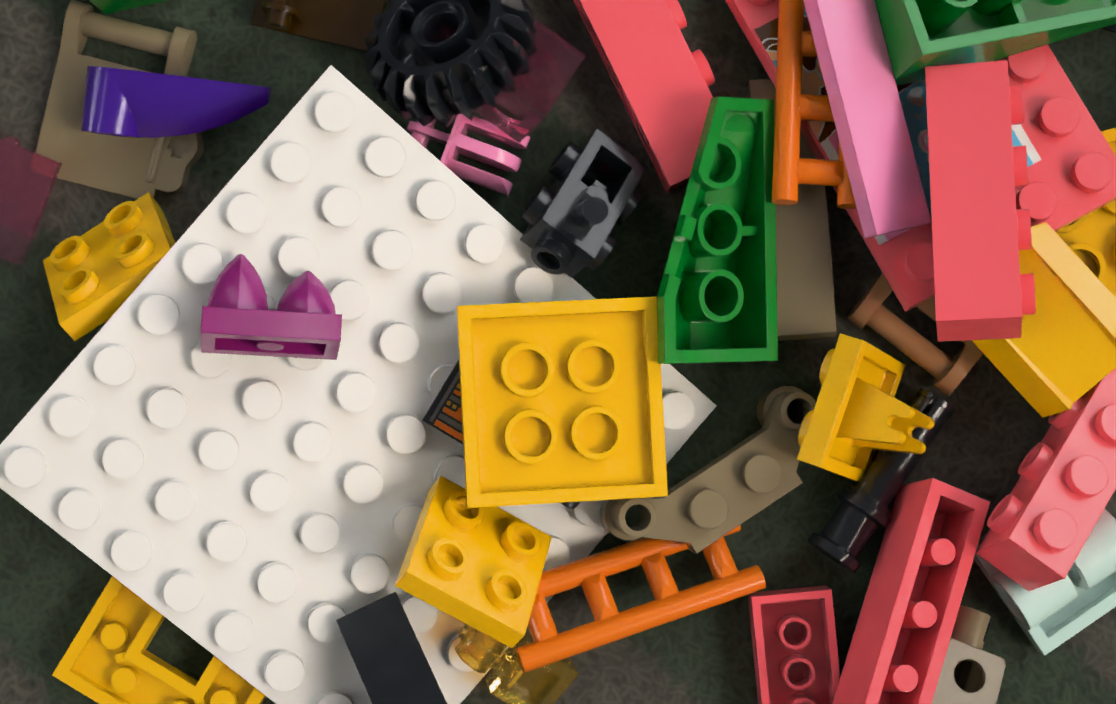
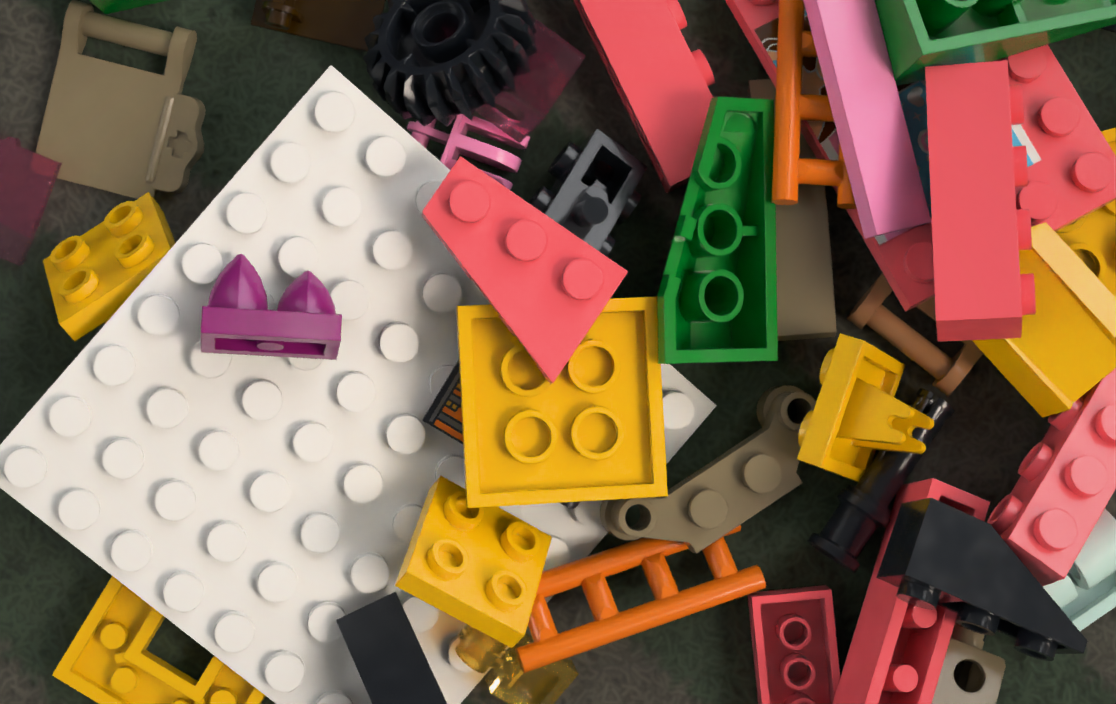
(163, 104): dark purple piece -> none
(524, 263): none -> coral wing
(968, 568): none -> black slope

